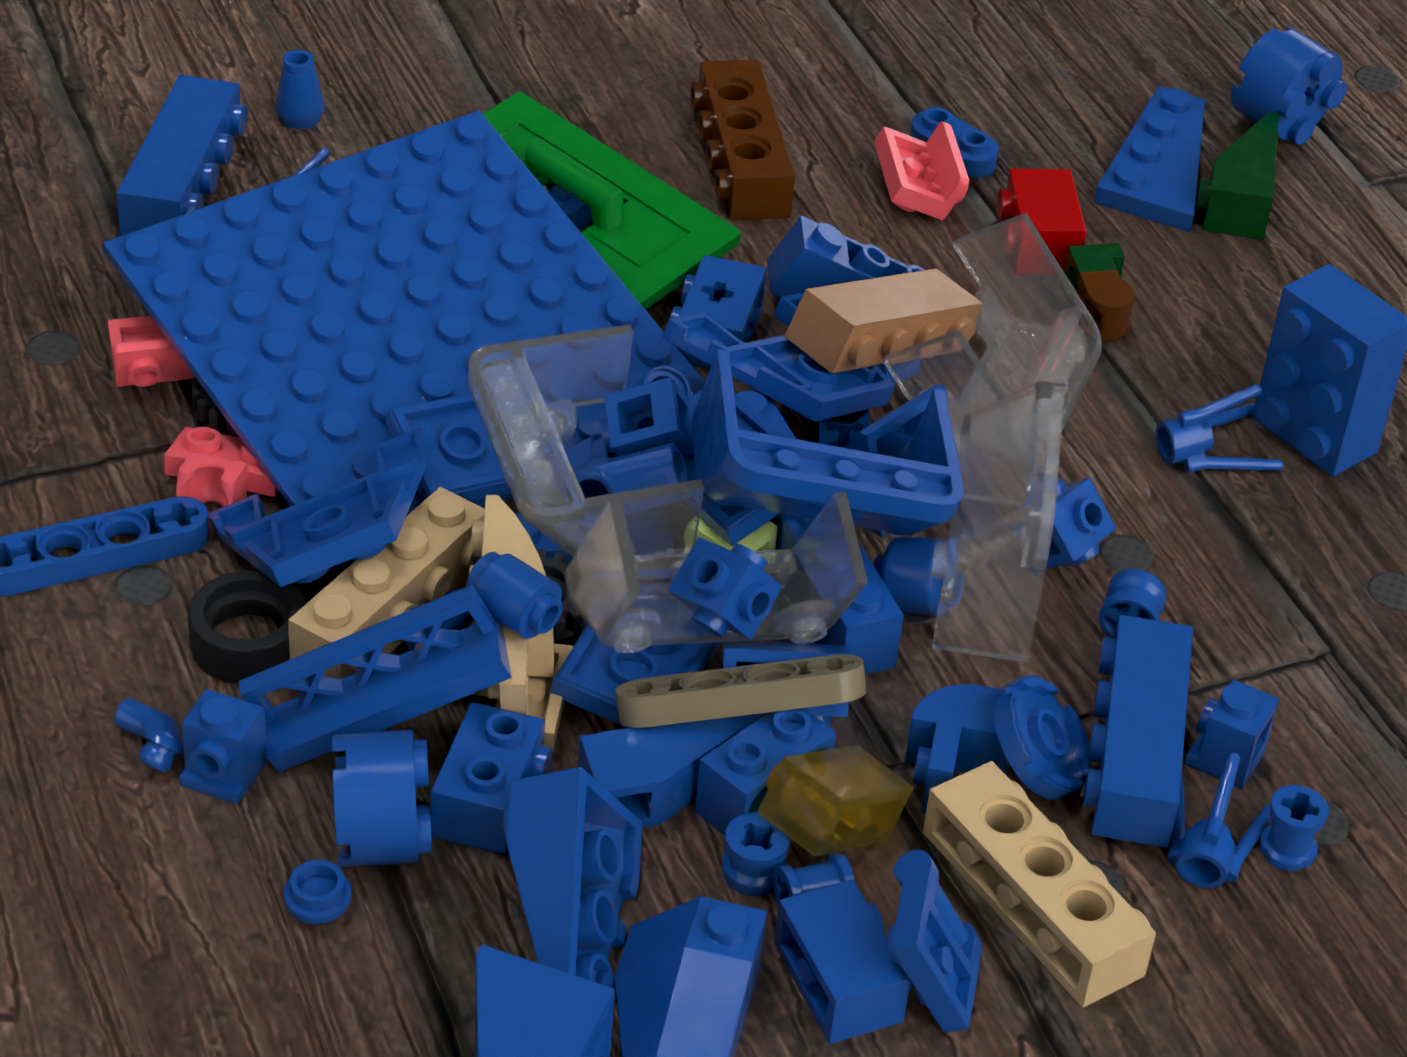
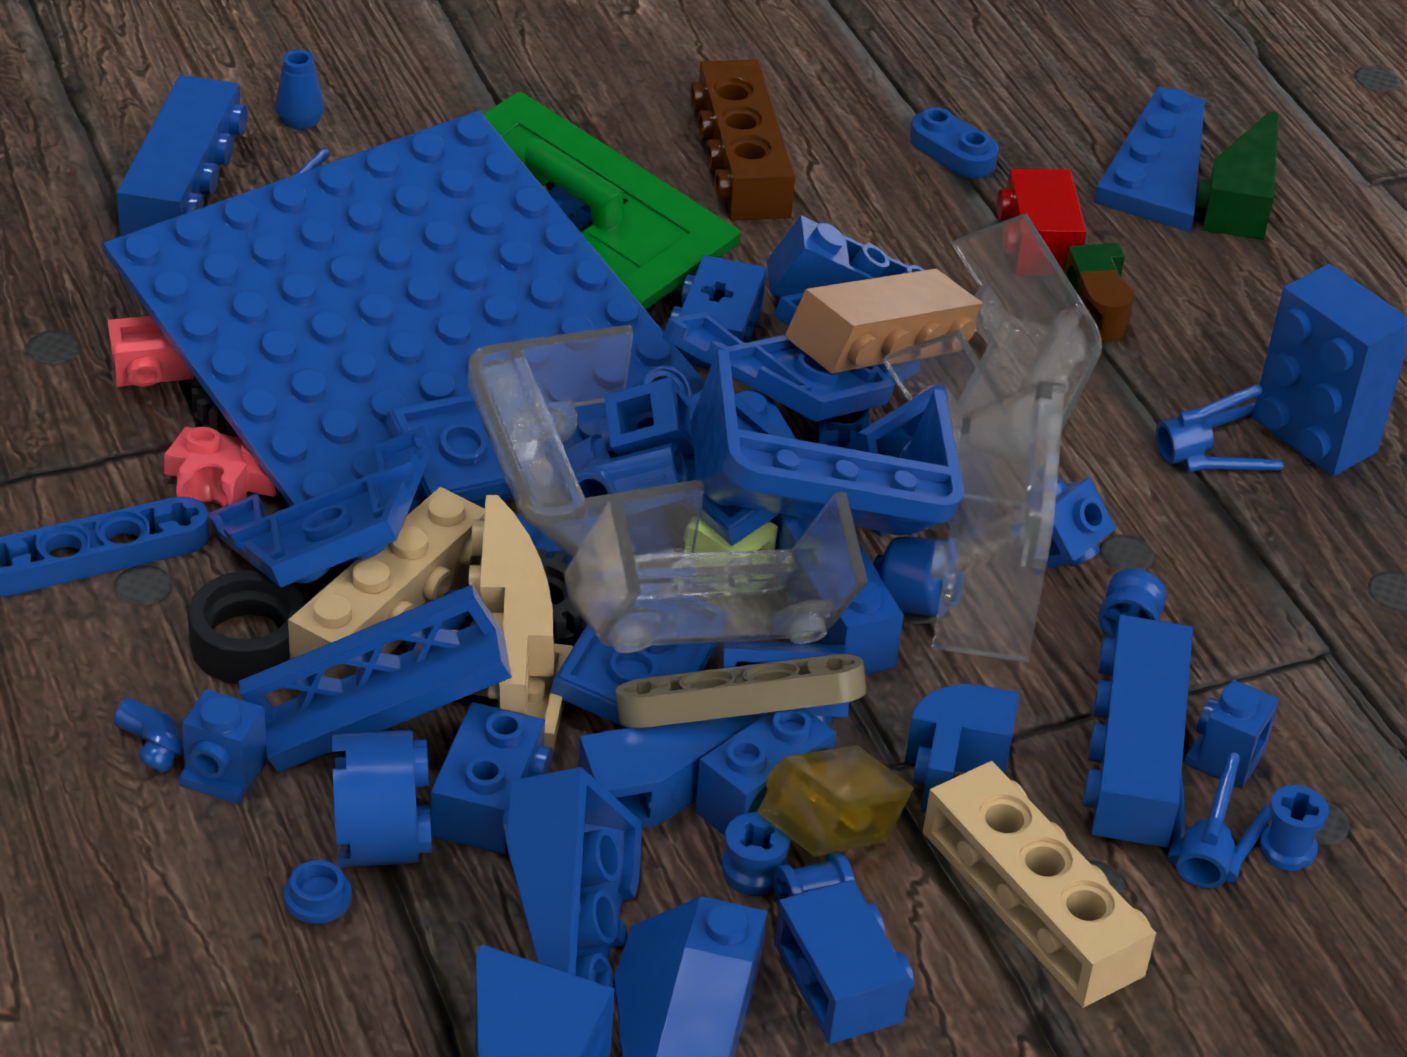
(517, 594): blue brick -> none
(736, 595): blue brick -> none
(921, 173): coral bracket -> none
(934, 943): blue plate -> none
(1041, 737): blue tile -> none
(1289, 77): blue brick -> none

